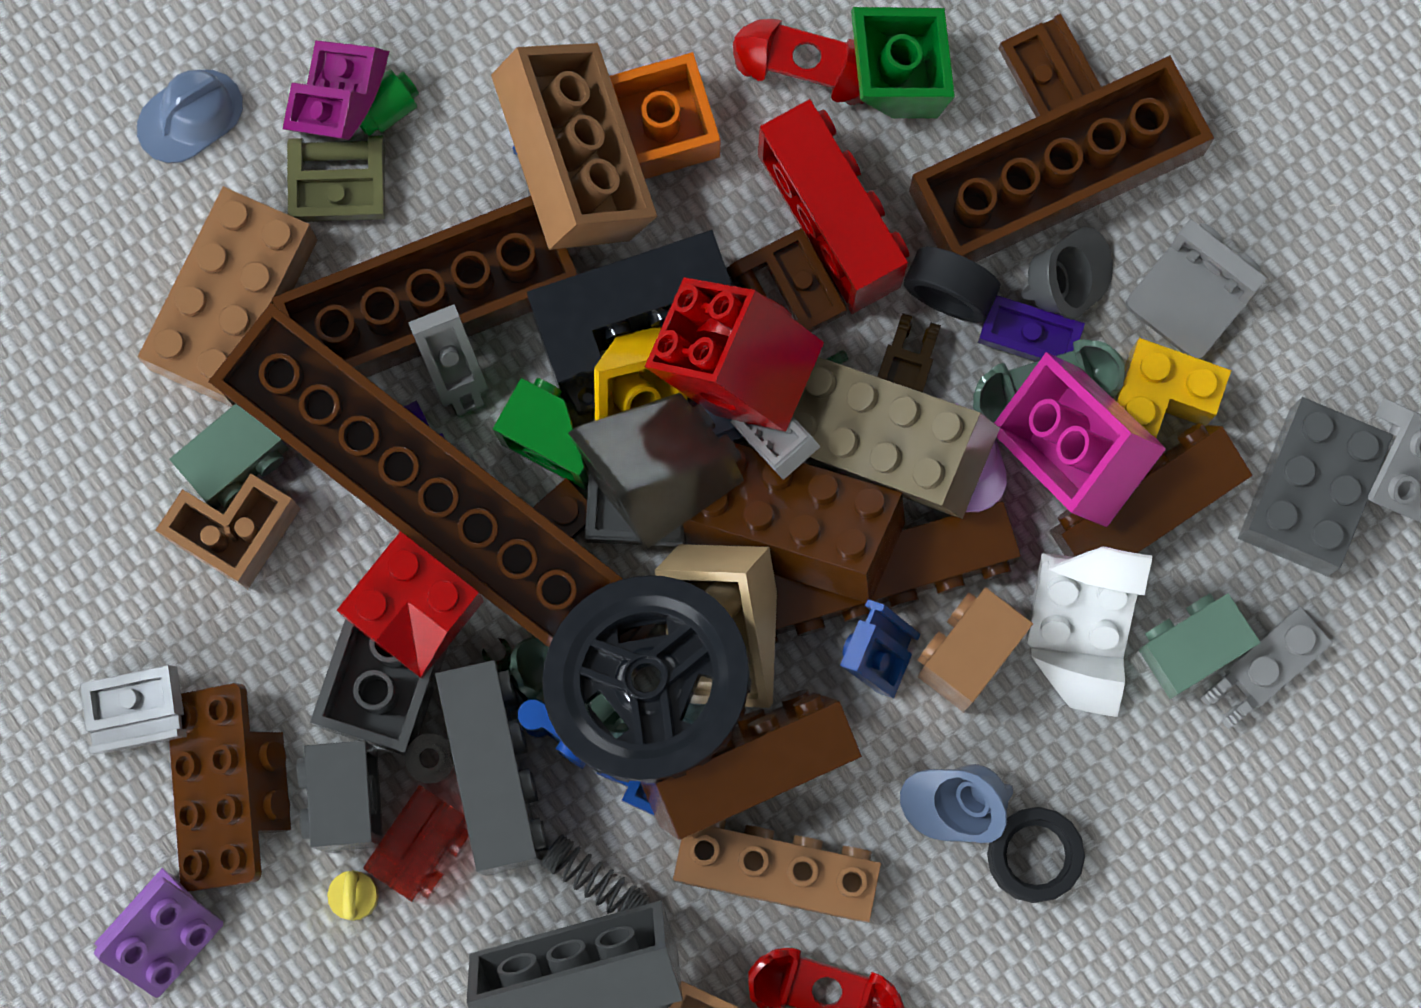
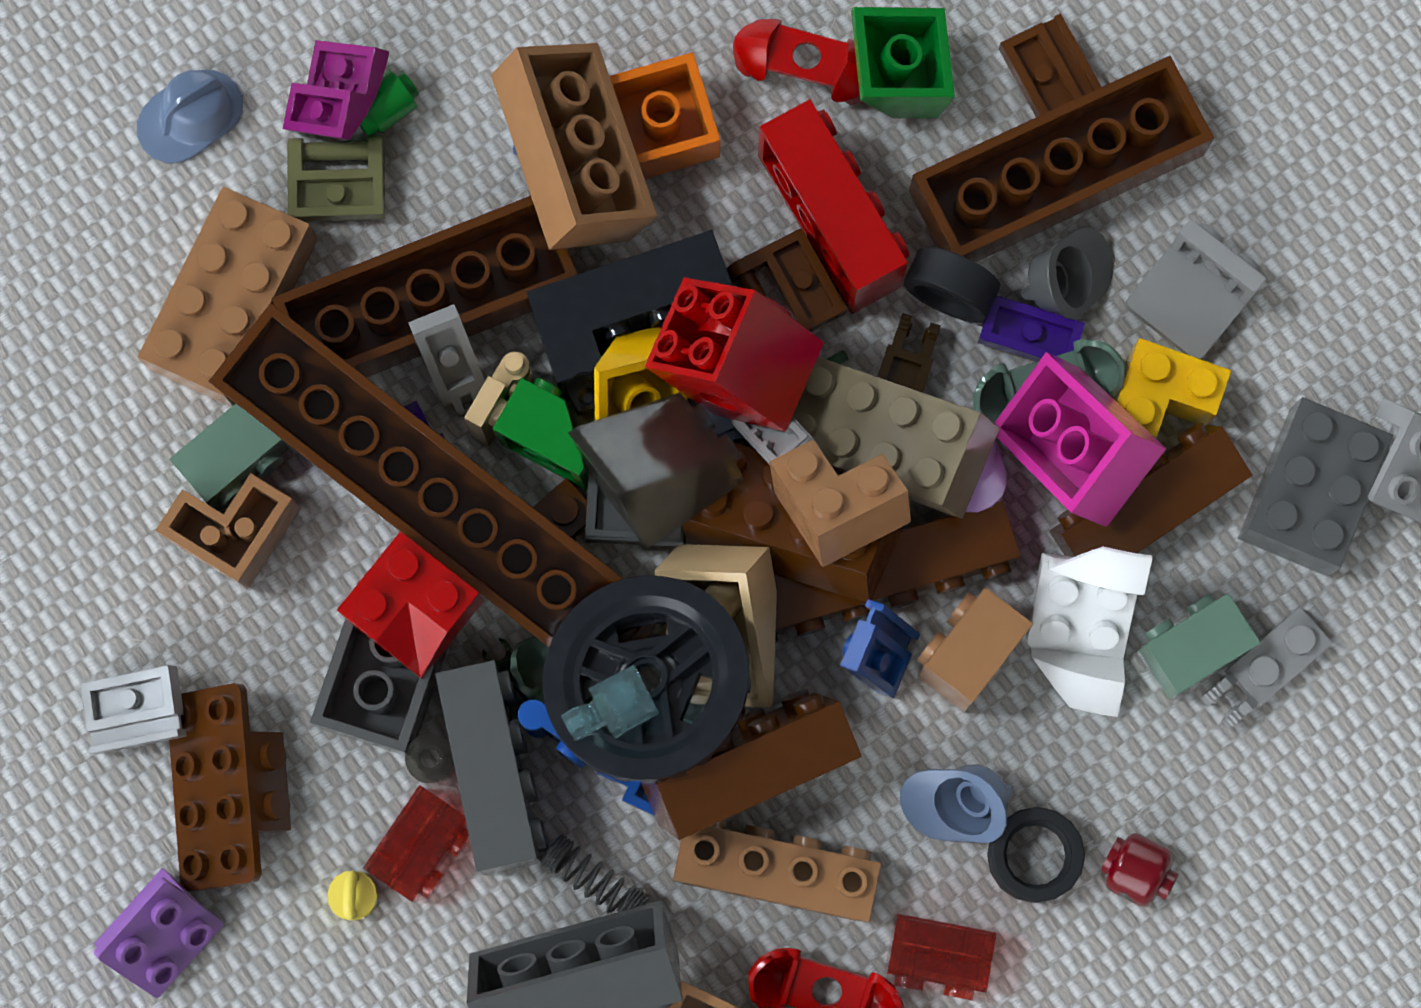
(341, 796): dark grey brick -> none
(495, 395): none -> tan plate
(619, 703): none -> clear light blue plate
(841, 510): none -> medium nougat brick
(940, 955): none -> clear red brick
(1139, 870): none -> dark red head

